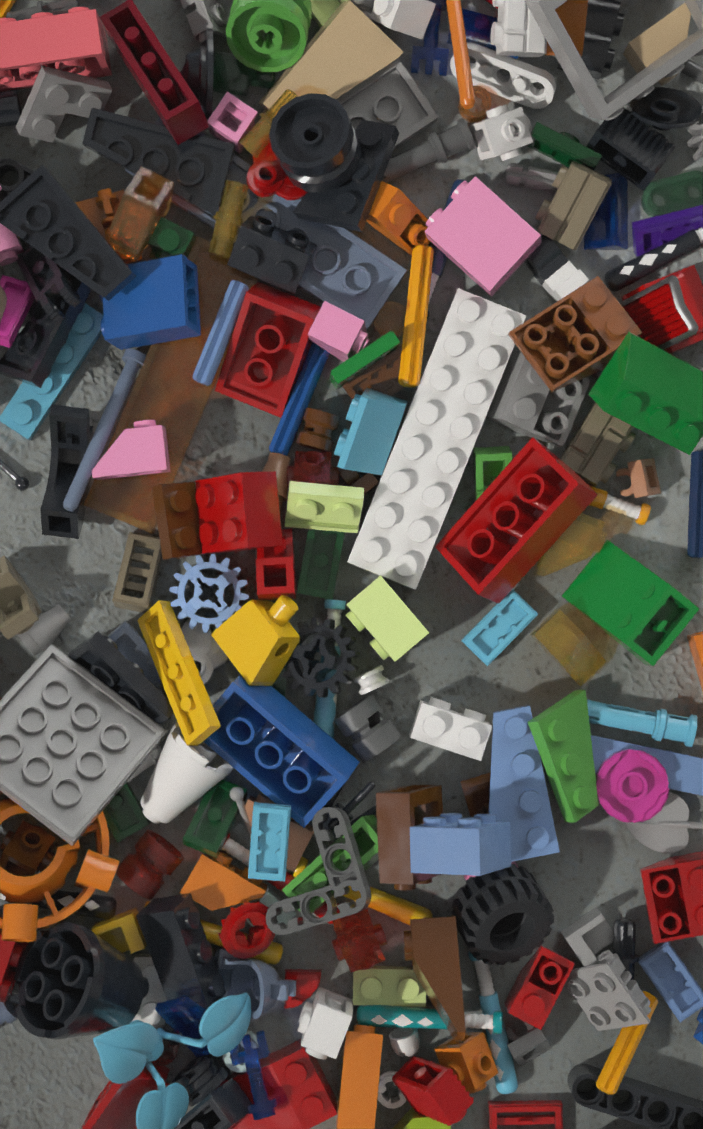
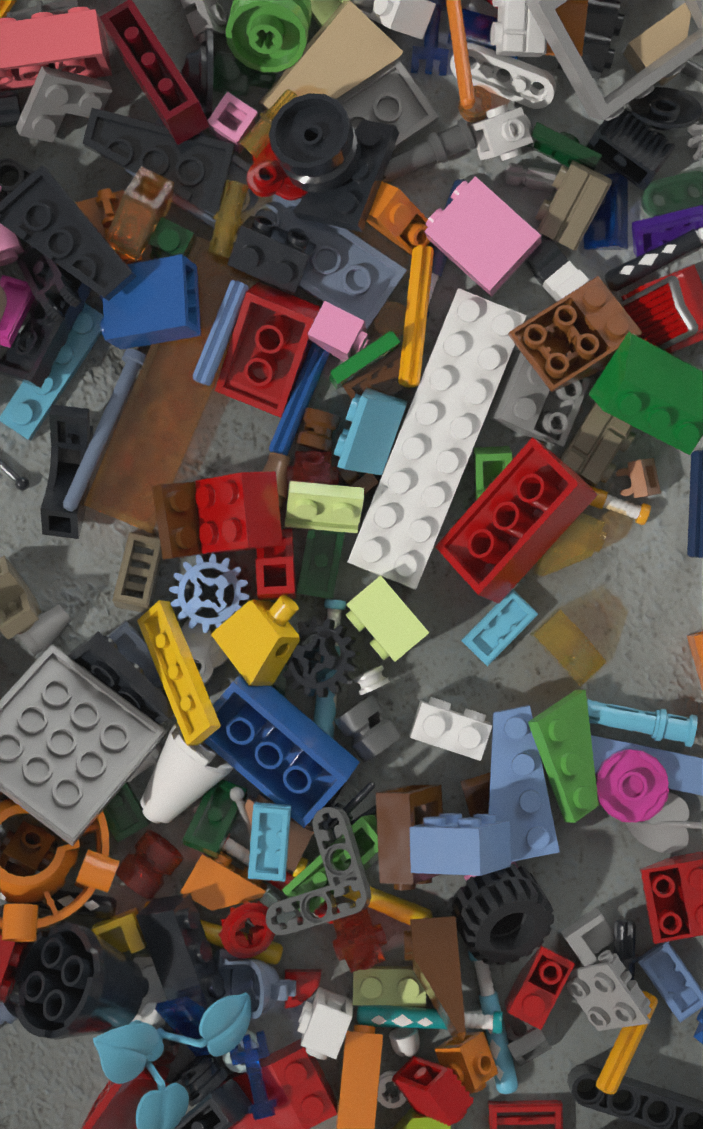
(135, 453): bright pink slope -> none
(630, 603): green slope -> none

